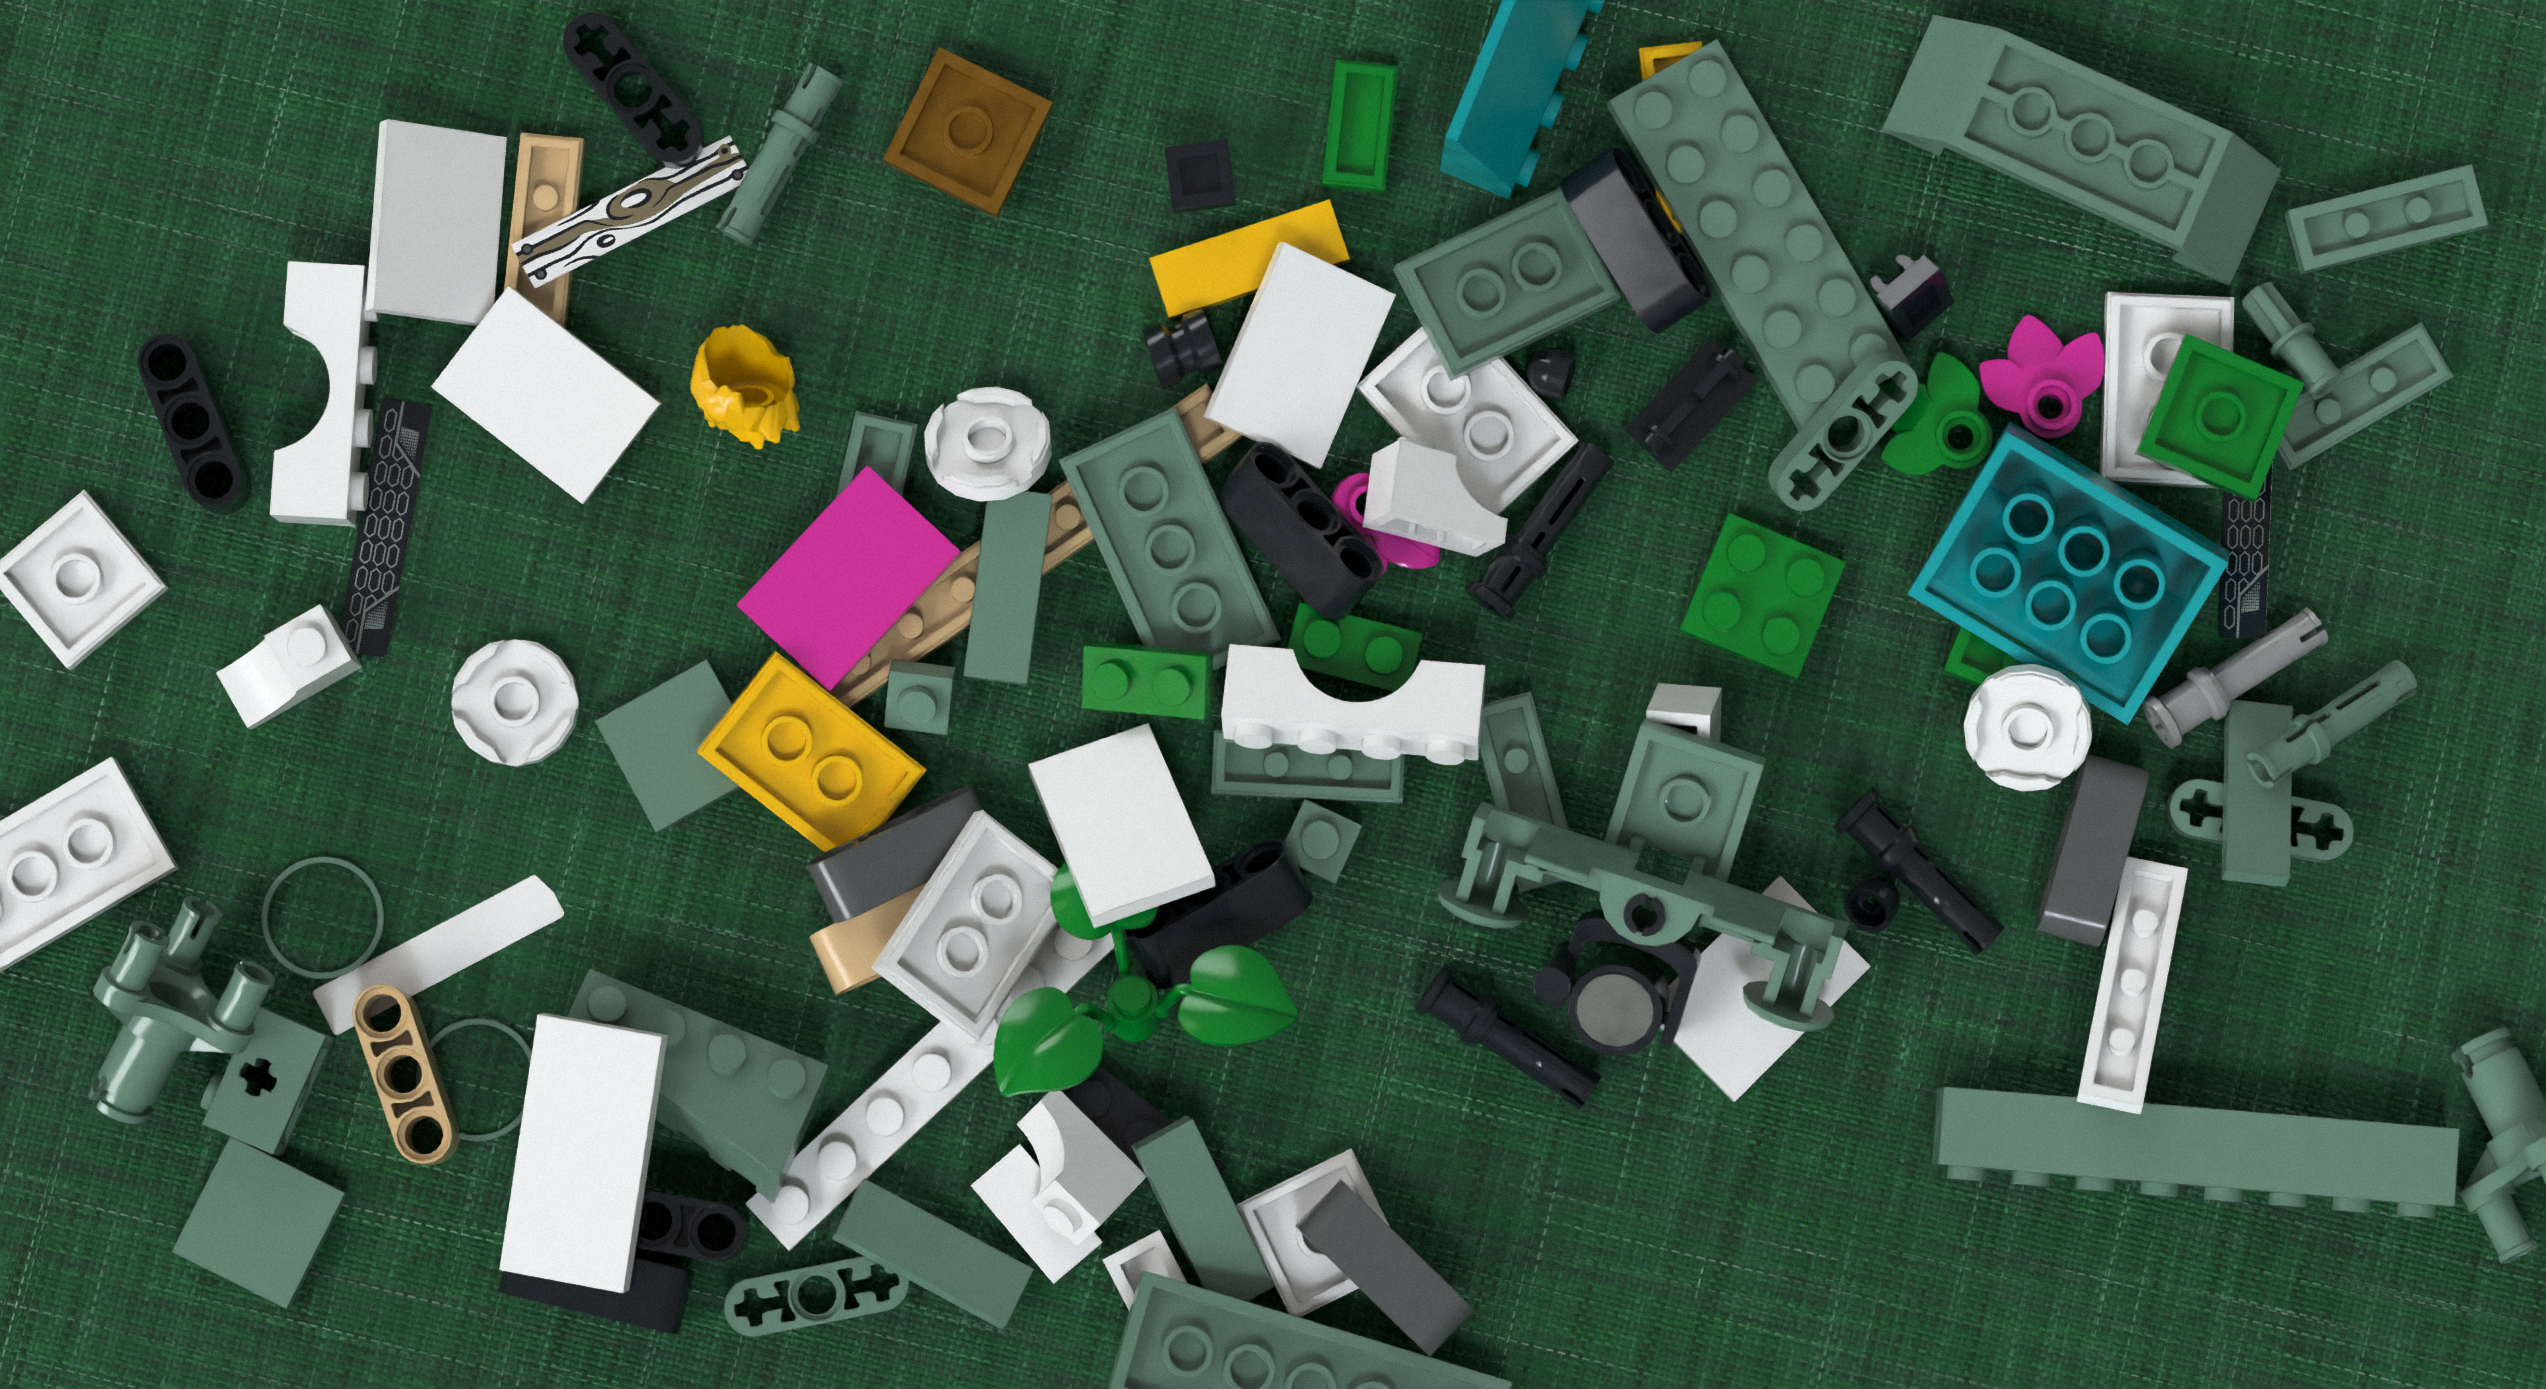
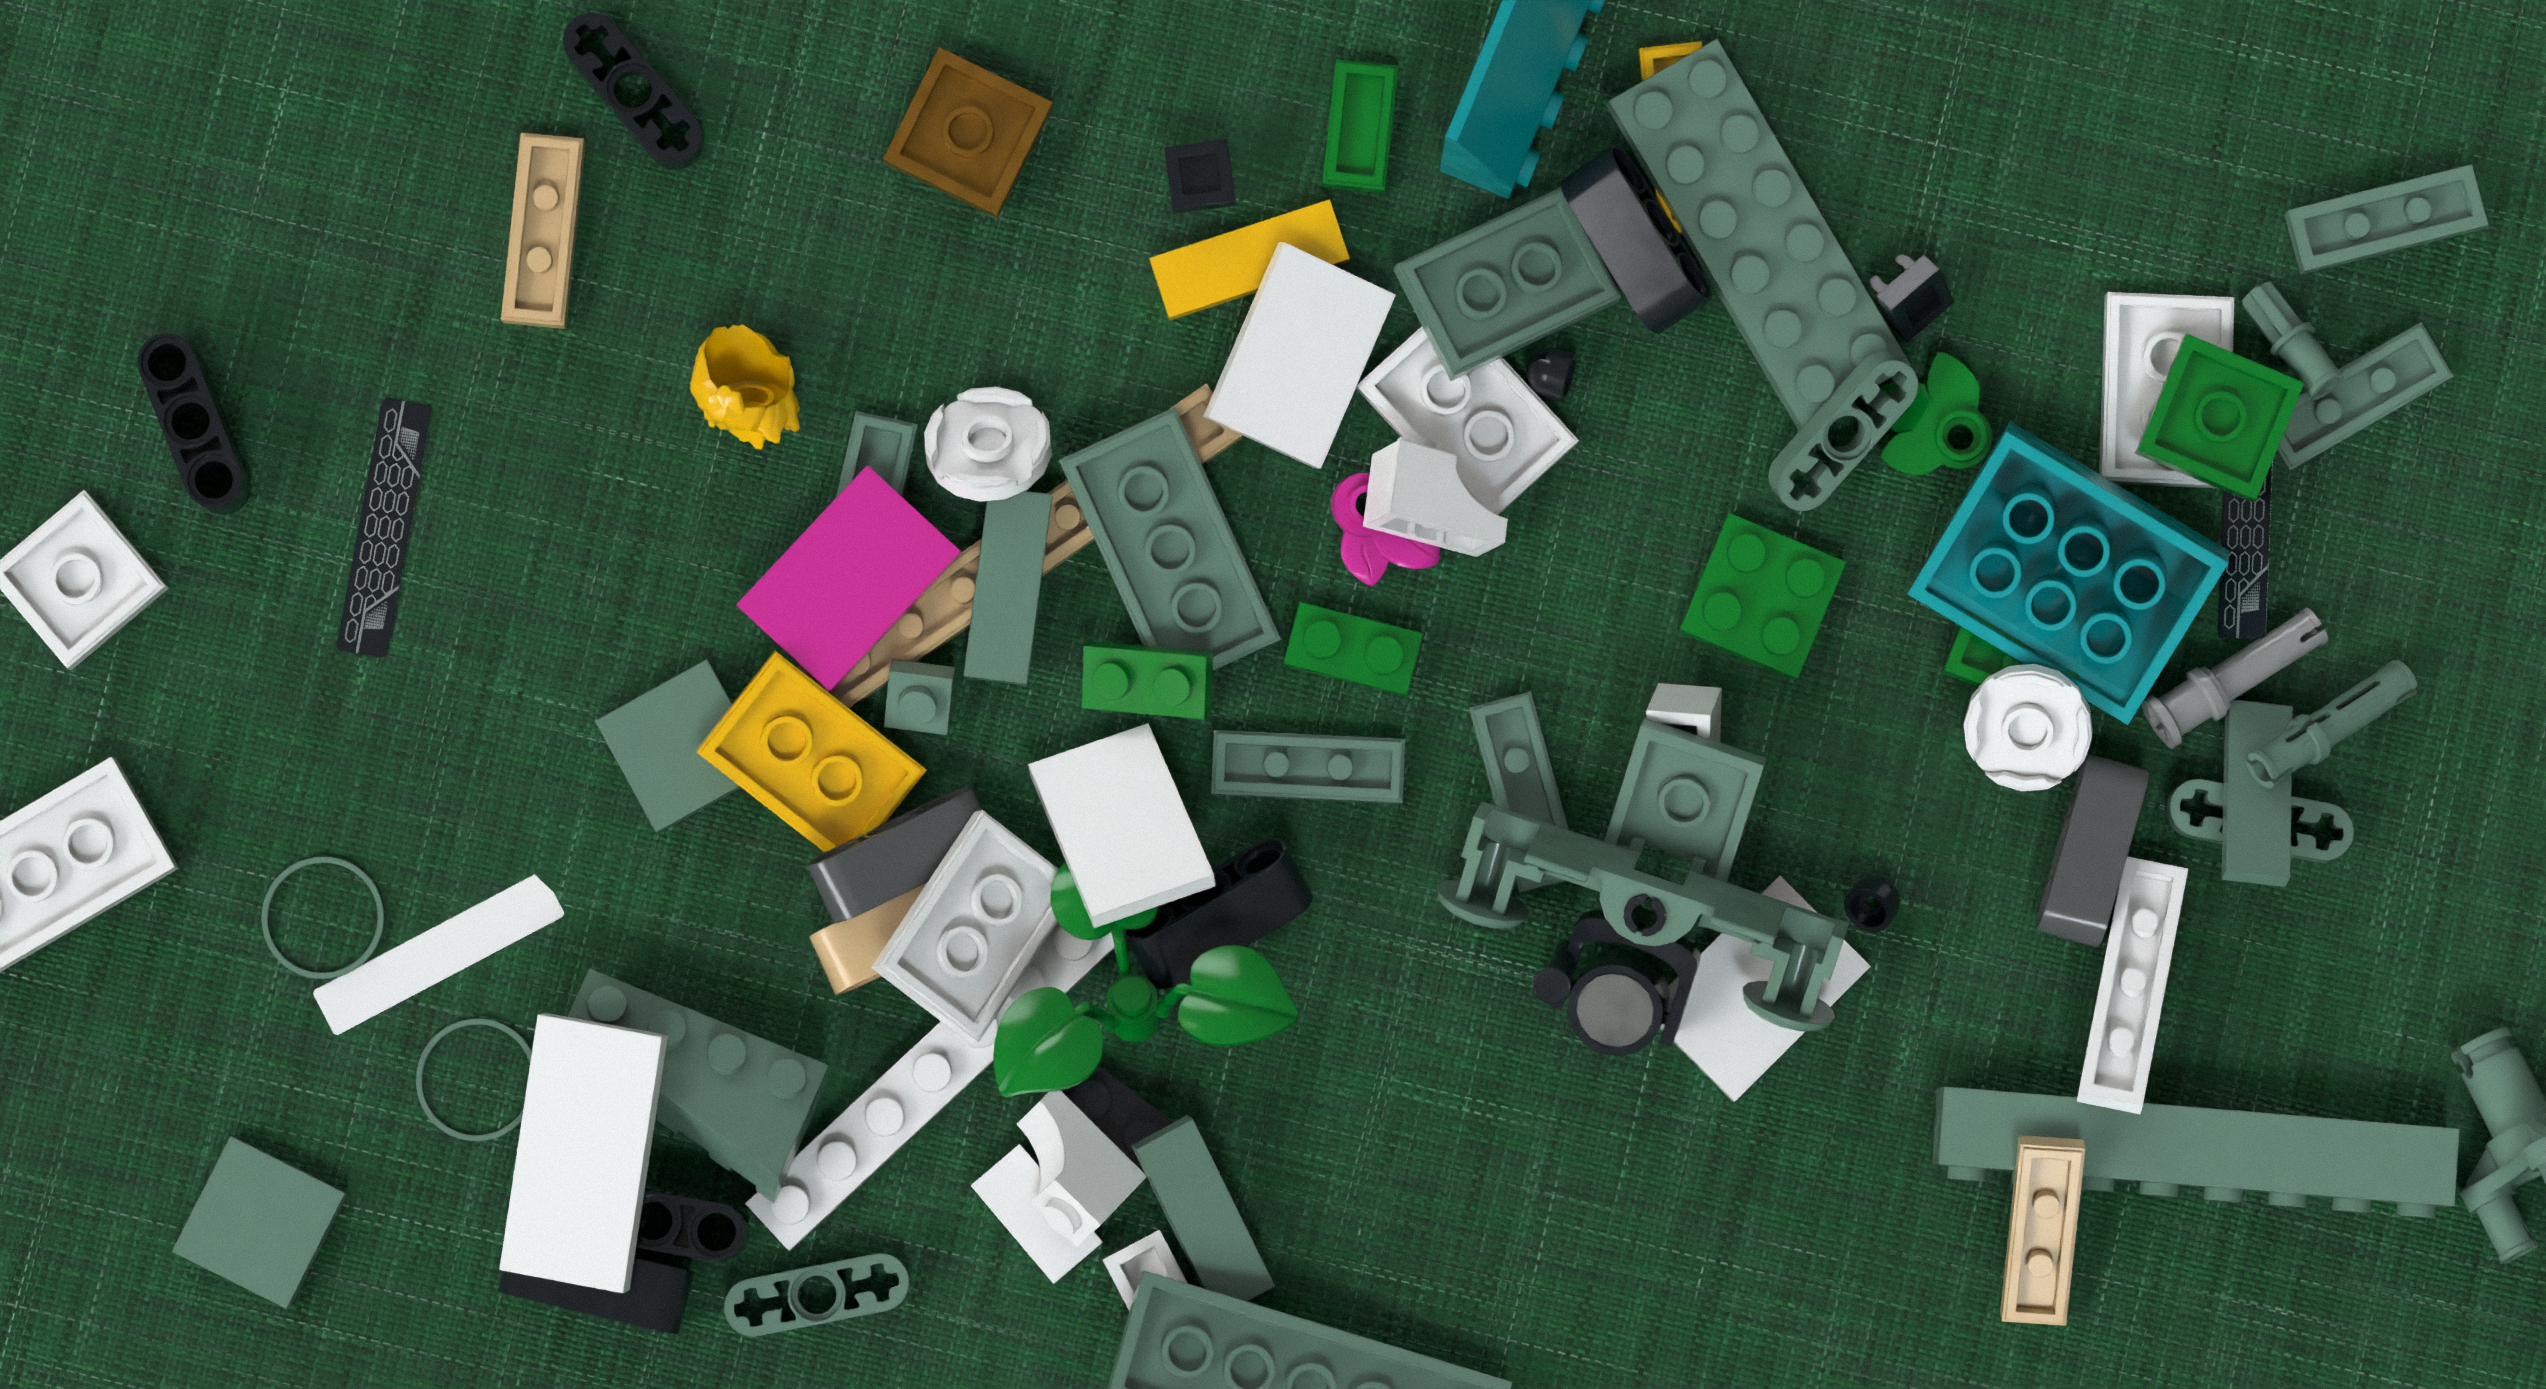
(169, 1009): sand green wheel -> none
(271, 1118): sand green brick -> none
(289, 666): white arch -> none
(320, 473): white arch -> none
(382, 1053): tan beam -> none
(435, 222): white tile -> none
(515, 702): white tile -> none
(546, 394): white tile -> none
(630, 213): sticker -> none
(786, 143): sand green pin -> none
(932, 1253): sand green tile -> none
(1183, 349): black wheel -> none
(1296, 1265): white tile -> none
(1300, 531): black beam -> none
(1321, 841): sand green plate -> none
(1385, 1268): dark grey beam -> none
(1429, 716): white arch -> none
(1482, 1022): black pin -> none
(1518, 559): black pin -> none
(1691, 404): black hinge -> none
(1898, 851): black pin -> none
(2041, 369): dark pink plate -> none
(2042, 1230): none -> tan tile
(2085, 141): sand green slope -> none

